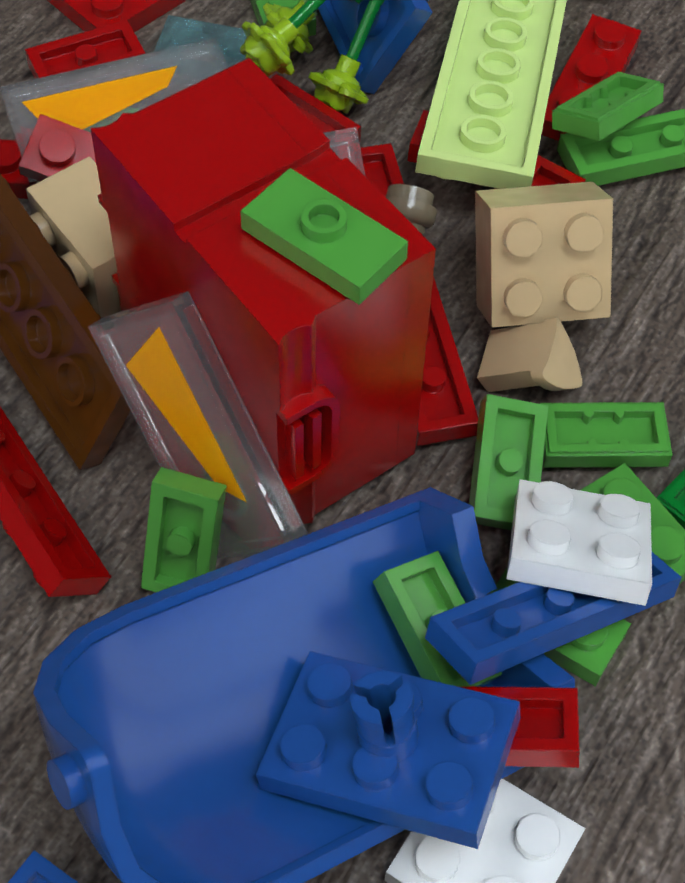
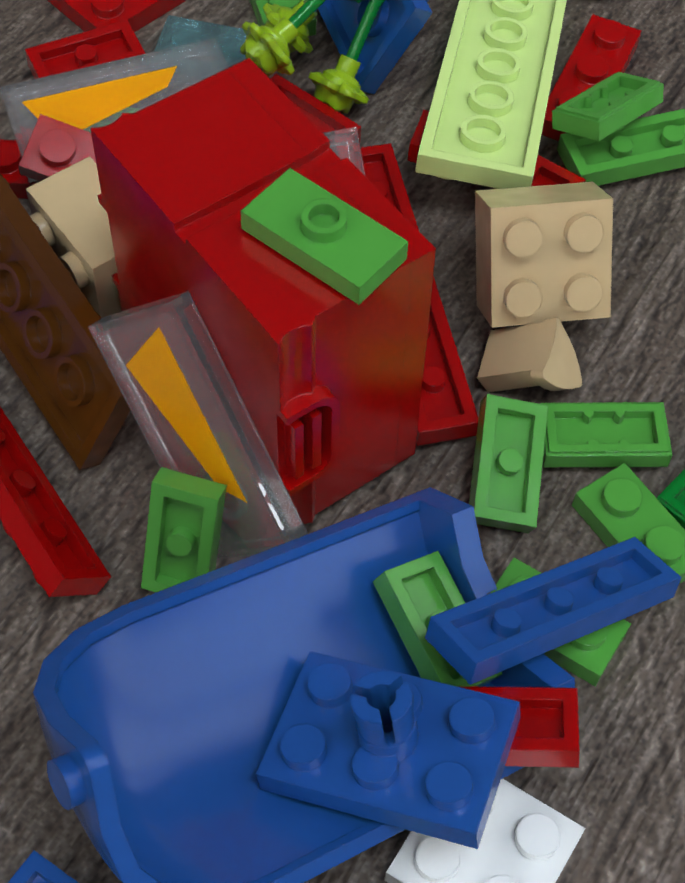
(414, 204): dark tan plate -> none
(581, 542): white plate -> none

